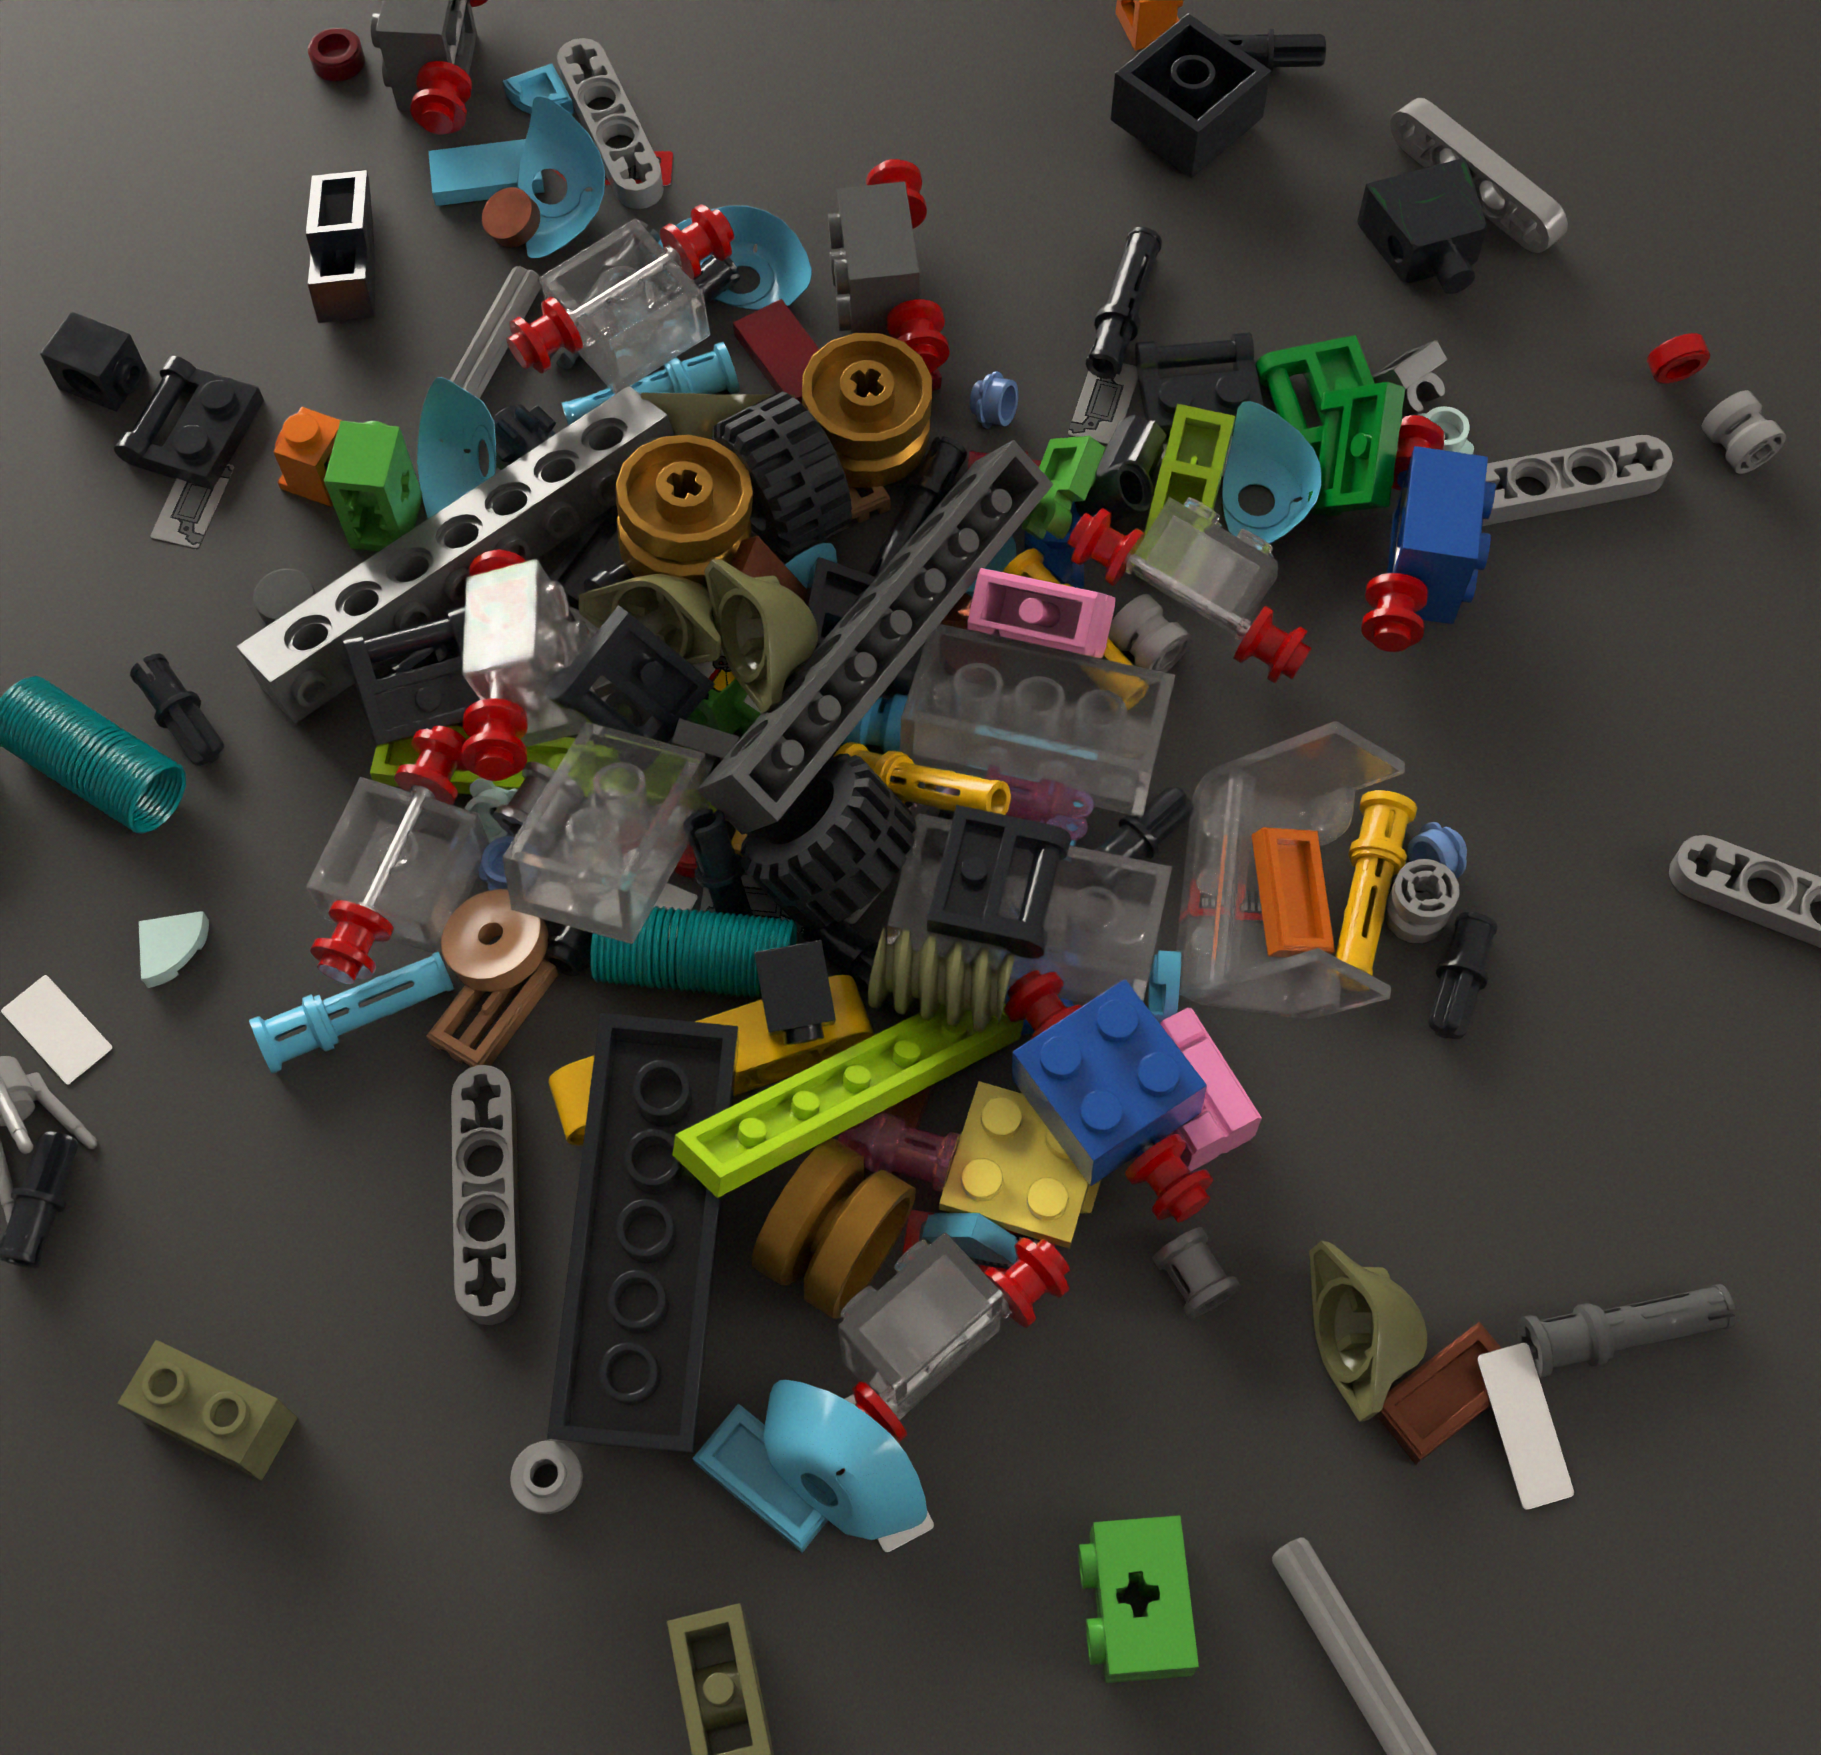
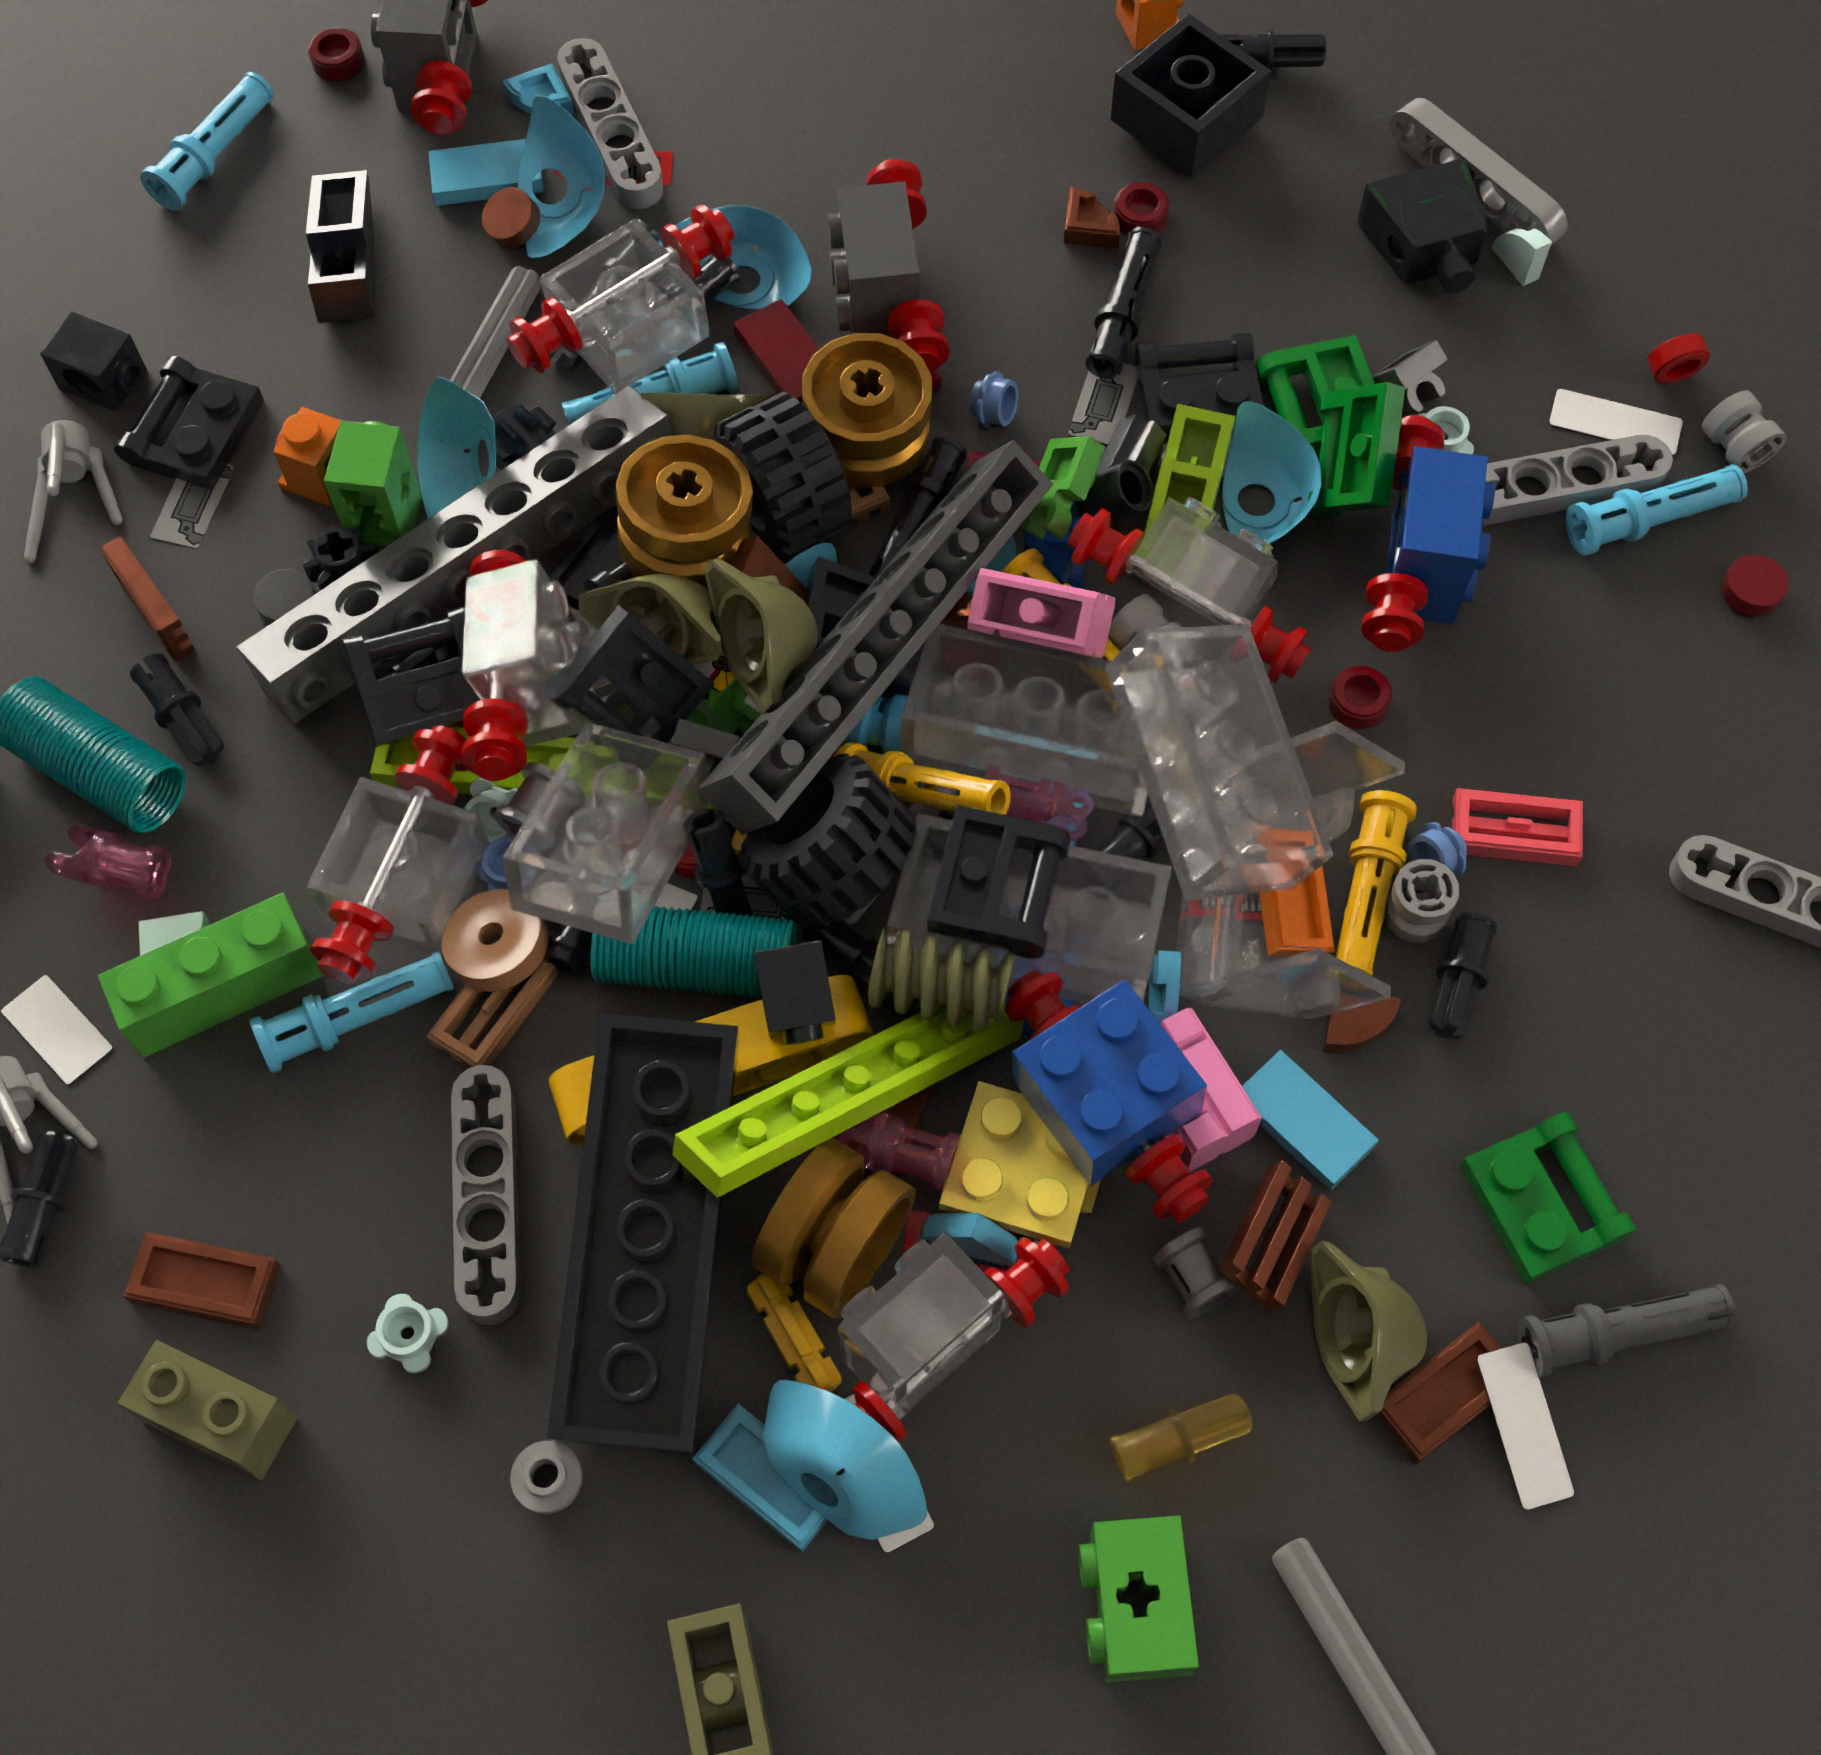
(65, 459): none -> light grey plant
(110, 861): none -> clear pink piece
(147, 599): none -> copper tile
(194, 155): none -> medium azure pin
(202, 1280): none -> copper tile
(210, 975): none -> bright green brick
(336, 554): none -> black gear
(398, 1315): none -> light aqua plate
(793, 1333): none -> yellow axle
(1090, 221): none -> copper tile
(1141, 206): none -> dark red tile
(1181, 1435): none -> clear yellow axle
(1217, 761): none -> clear brick
(1308, 1120): none -> medium azure tile
(1313, 1211): none -> copper tile
(1359, 697): none -> dark red tile
(1359, 1025): none -> copper tile
(1519, 837): none -> coral tile
(1523, 253): none -> light aqua tile
(1528, 1208): none -> green plate
(1612, 419): none -> white sticker
(1632, 513): none -> medium azure pin
(1755, 585): none -> dark red tile

